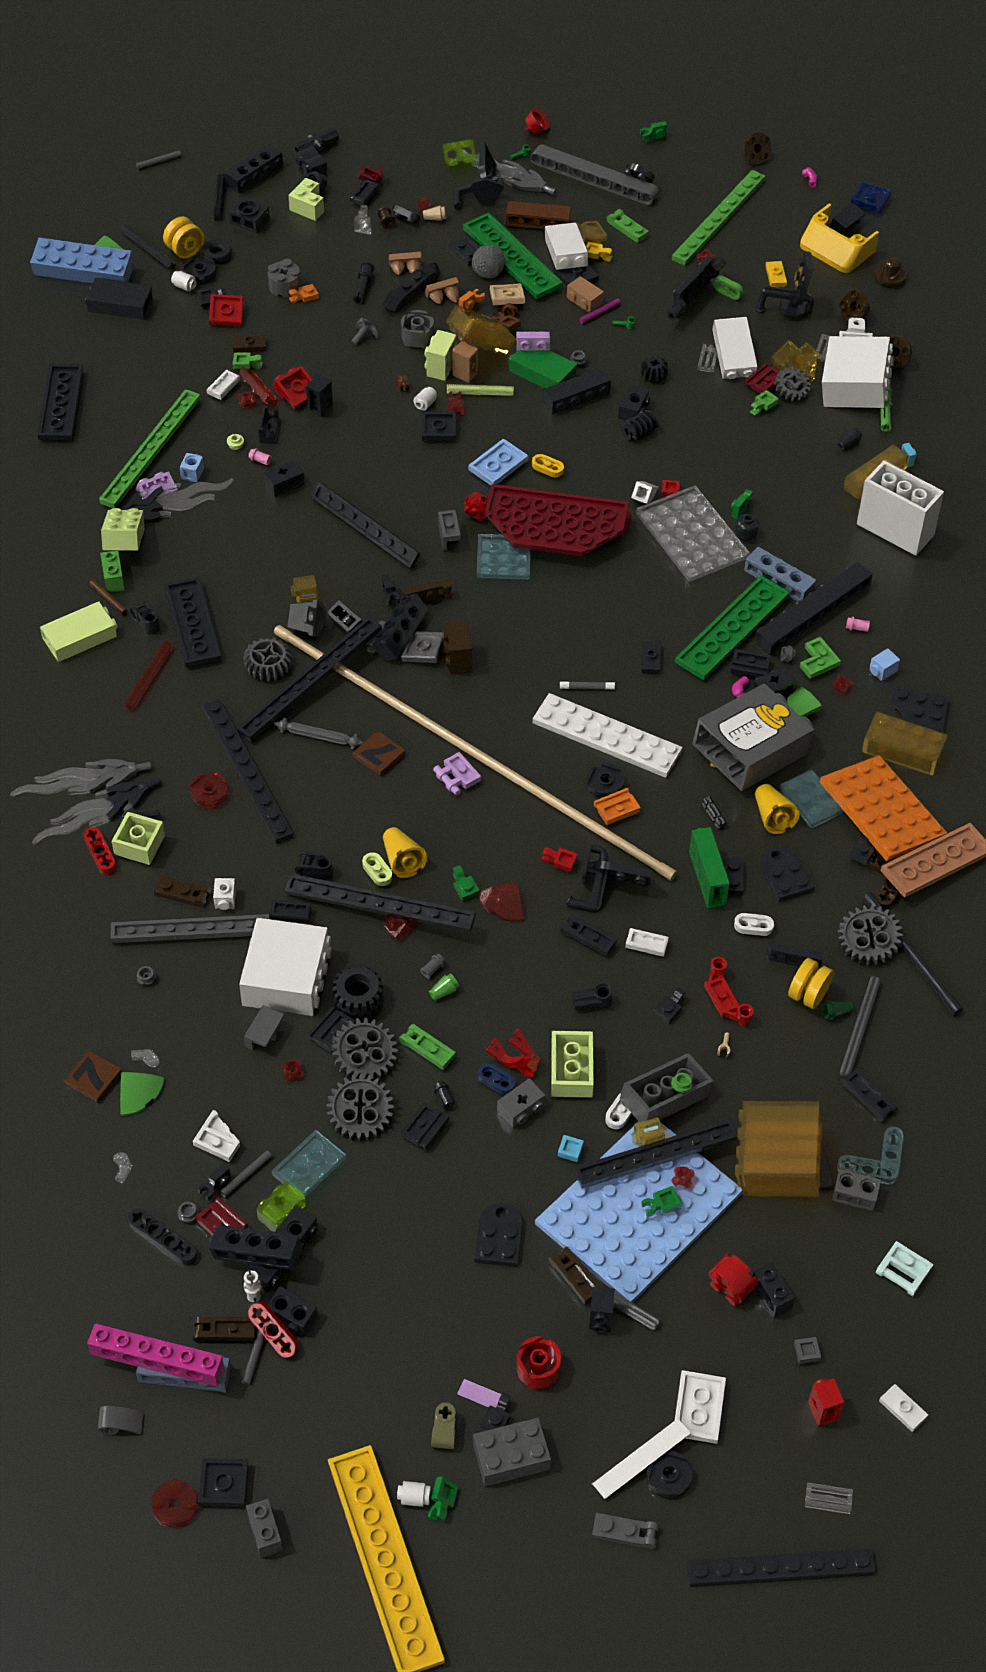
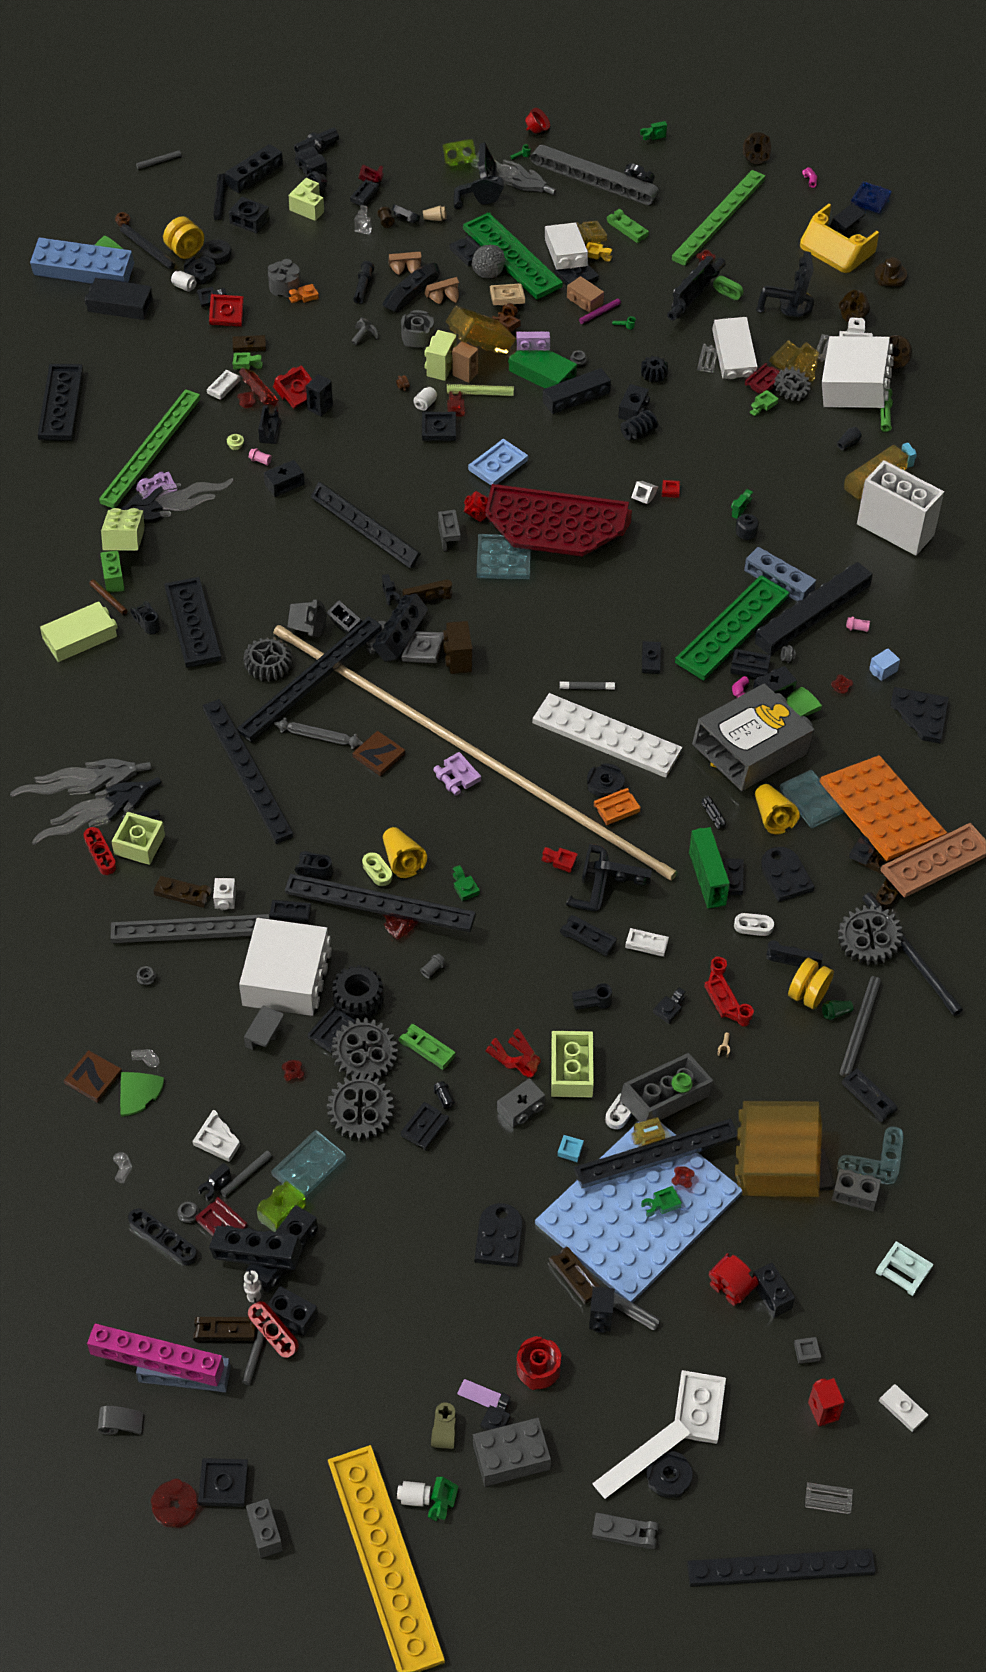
(122, 218): none -> reddish brown plate
(148, 675): clear red axle -> none
(191, 467): light blue brick -> none
(211, 798): clear red plate -> none
(304, 588): clear yellow brick -> none
(423, 204): clear red plate -> none
(444, 987): bright green cone -> none
(468, 300): orange plate -> none
(497, 1079): dark blue plate -> none
(504, 901): clear red brick -> none
(536, 215): reddish brown brick -> none
(547, 465): yellow plate -> none
(692, 533): clear plate -> none
(776, 274): yellow plate -> none
(822, 658): bright green plate -> none
(904, 743): clear yellow brick -> none

